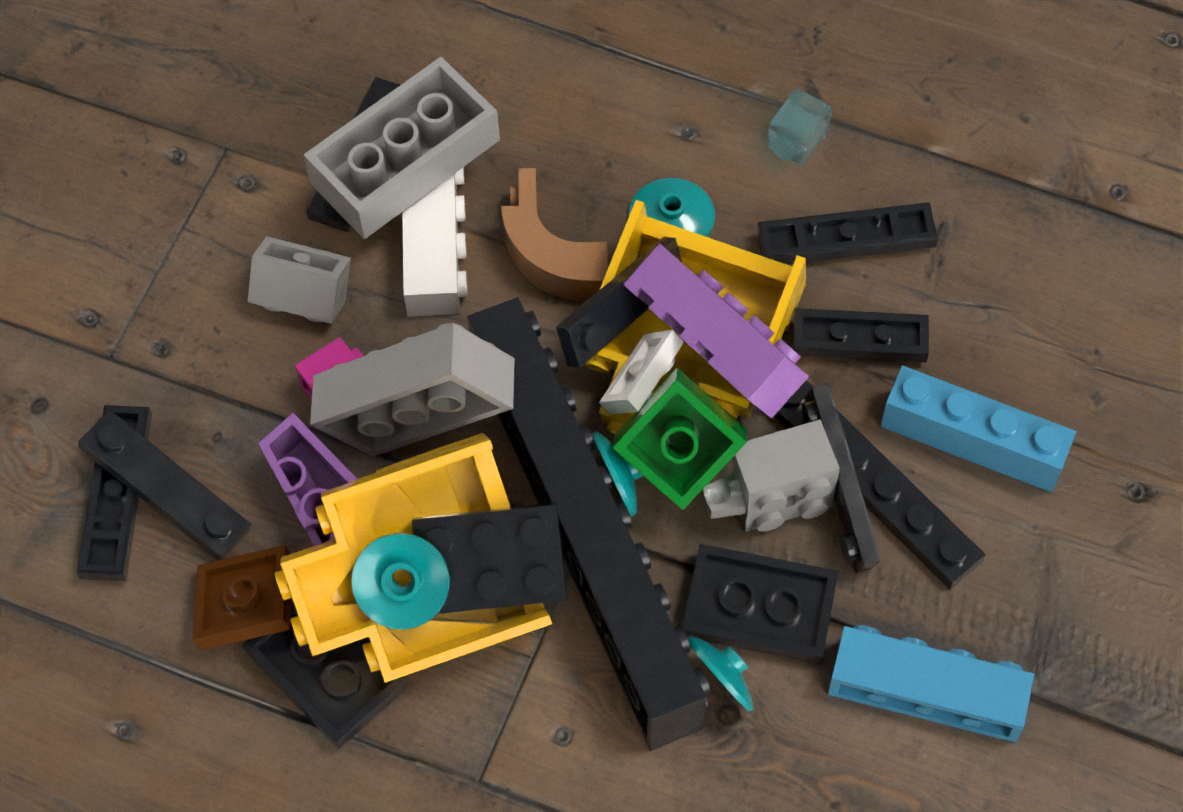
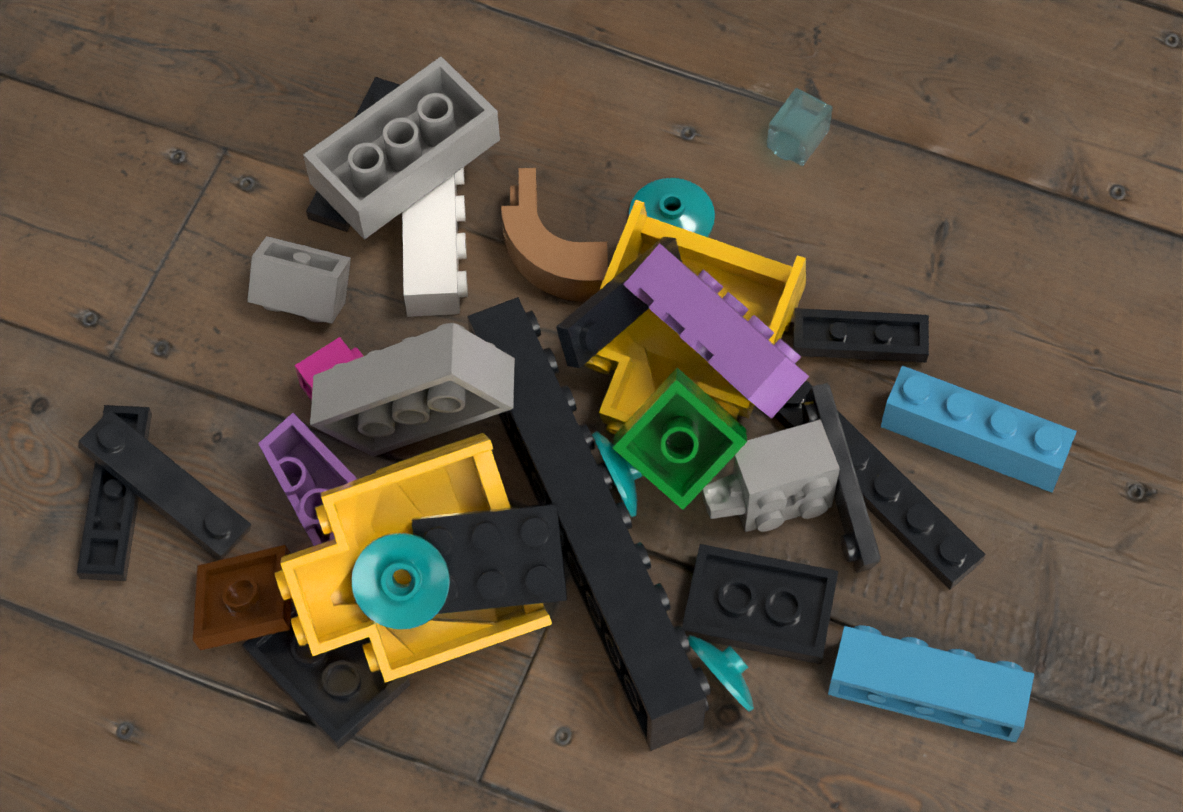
(641, 372): white plate -> none
(848, 233): black plate -> none

